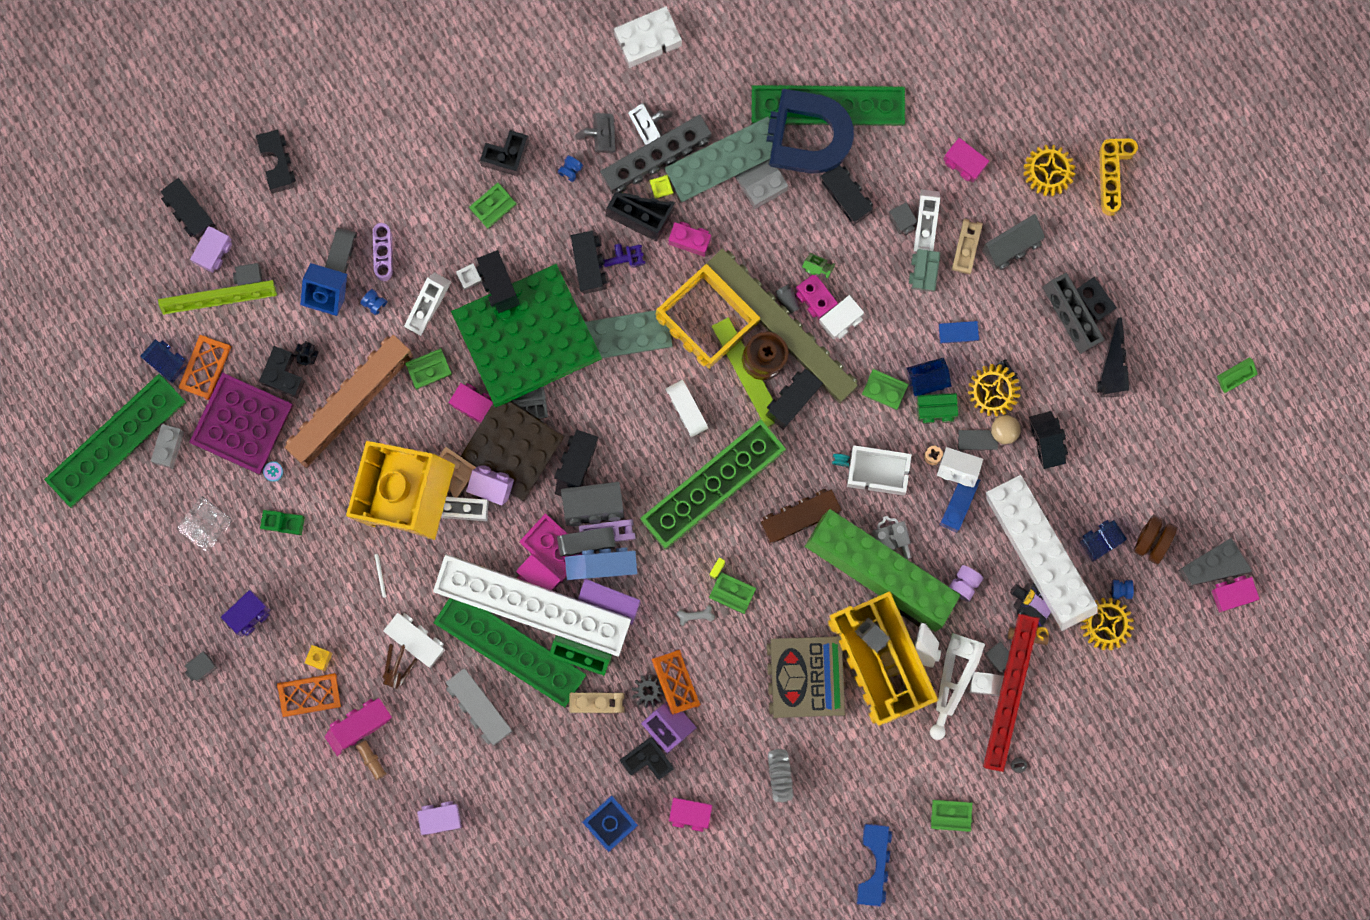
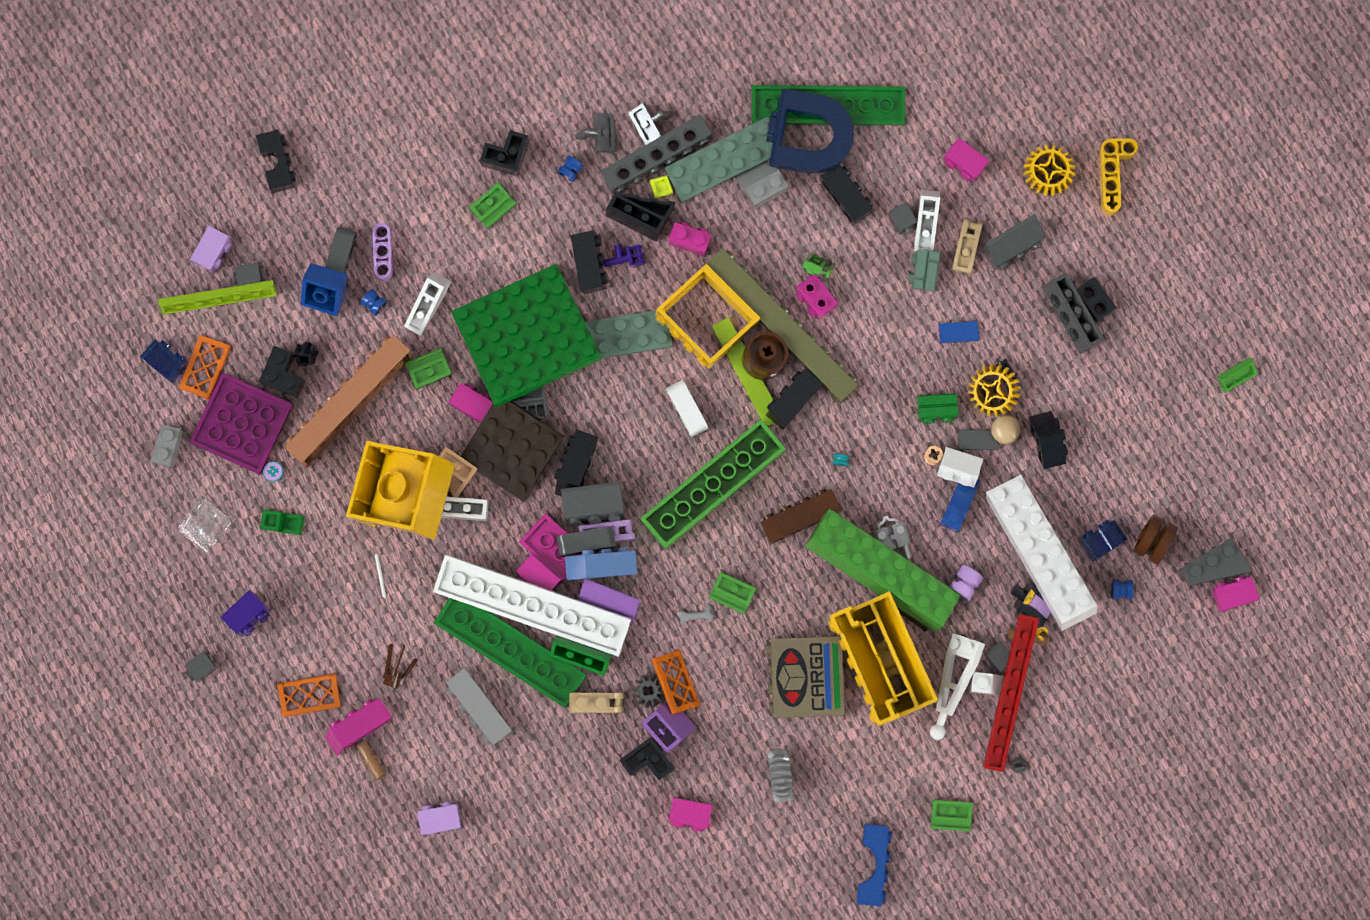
(115, 441): green plate -> none
(186, 208): black brick -> none
(318, 658): yellow brick -> none
(415, 639): white brick -> none
(468, 276): white plate -> none
(490, 485): lavender brick -> none
(497, 281): black brick -> none
(610, 823): blue brick -> none
(646, 36): white piece -> none
(717, 568): neon yellow tile -> none
(787, 298): dark grey cone -> none
(841, 318): white brick -> none
(872, 635): dark grey brick -> none
(879, 470): white piece -> none
(885, 389): bright green plate -> none
(927, 646): white slope -> none
(929, 377): clear blue brick -> none
(1111, 632): yellow gear -> none
(1114, 375): black wedge -> none

